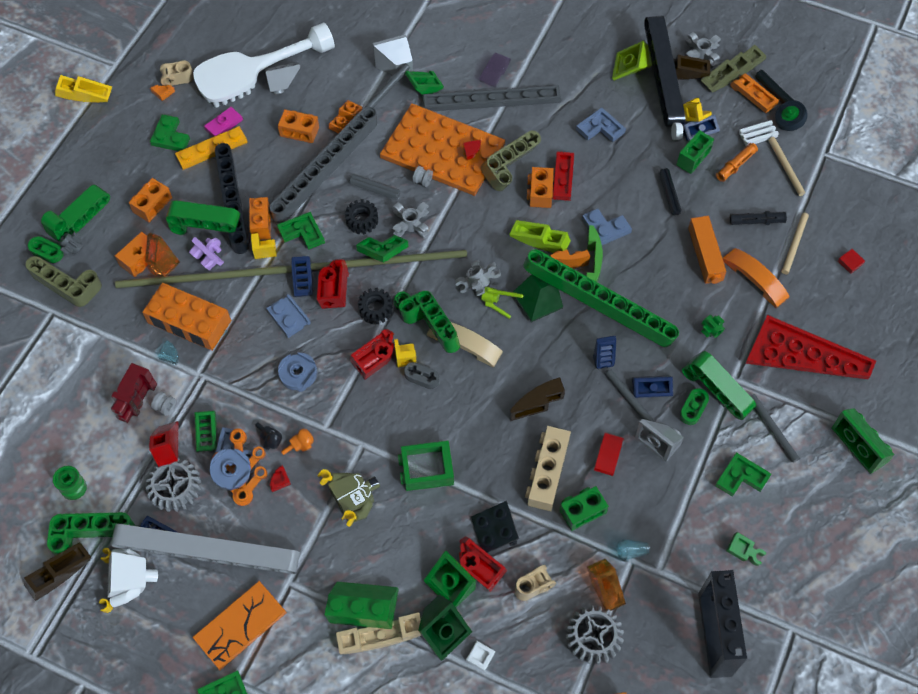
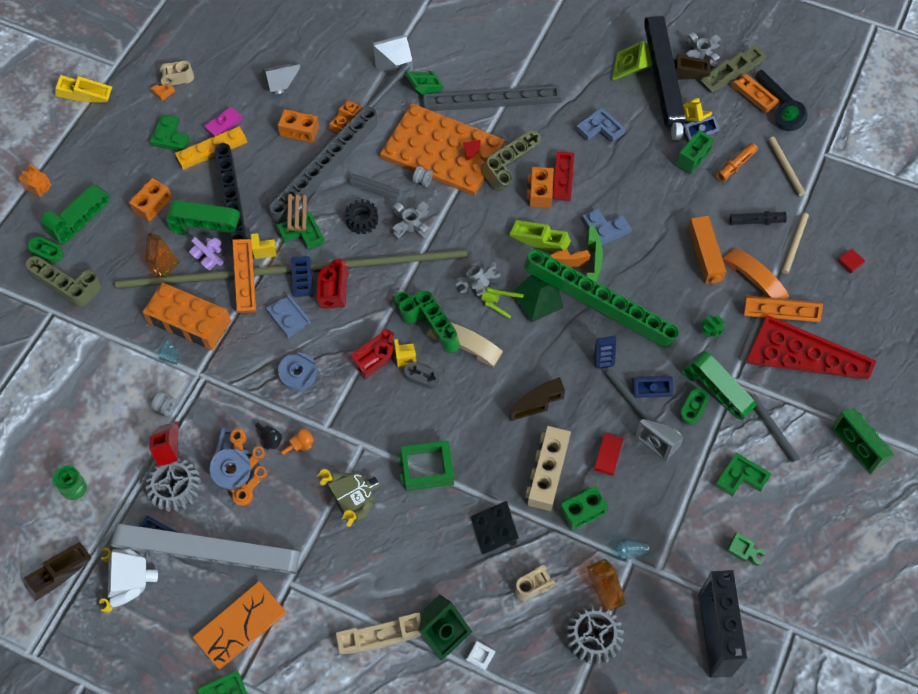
(34, 181): none -> orange brick
(70, 243): dark grey gear -> none
(90, 530): green beam -> none
(132, 392): dark red hips -> none
(133, 255): orange brick -> none
(202, 416): green slope -> none
(236, 73): white piece -> none
(244, 276): none -> orange plate
(260, 217): orange brick -> none
(279, 479): red tile -> none
(297, 198): none -> medium nougat tile
(362, 605): green slope -> none
(375, 296): black tyre -> none
(382, 250): green plate -> none
(450, 580): green slope -> none
(487, 569): red piece -> none
(494, 69): clear purple slope -> none
(670, 191): black axle -> none
(757, 130): white tile -> none
(783, 308): none -> orange plate

